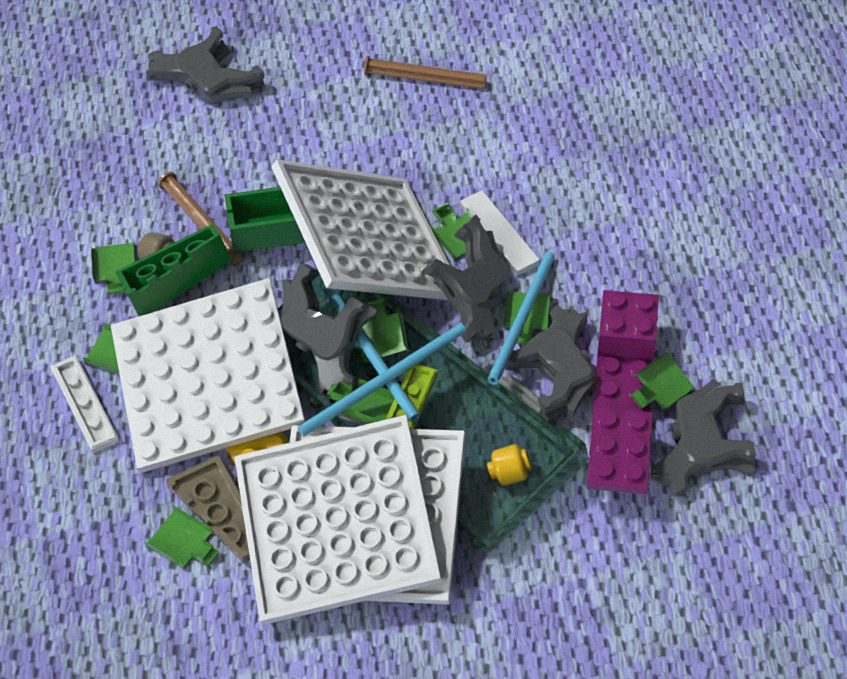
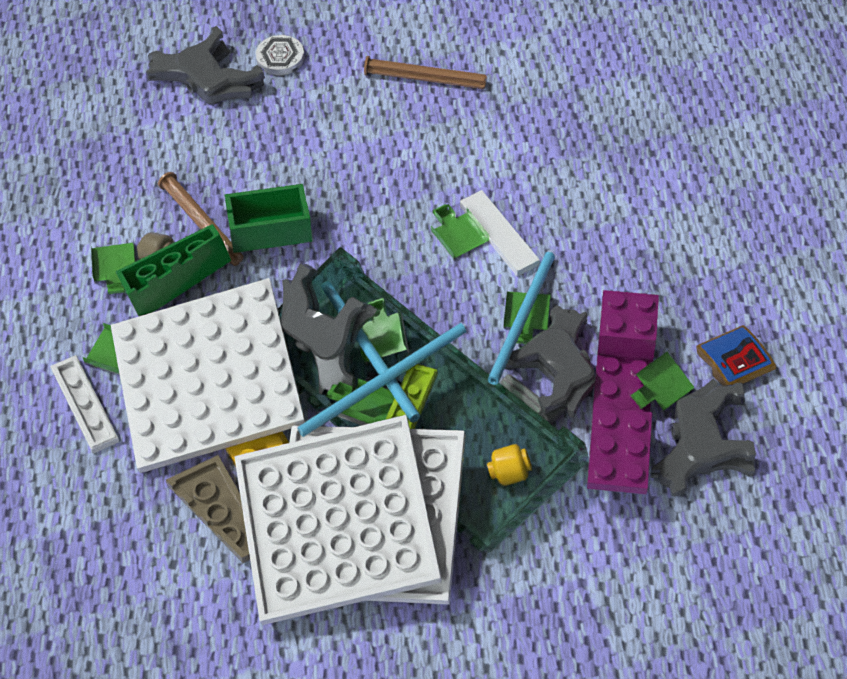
(183, 538): bright green piece -> none
(279, 55): none -> white tile
(362, 229): white plate -> none
(476, 285): dark grey animal -> none
(736, 356): none -> slope

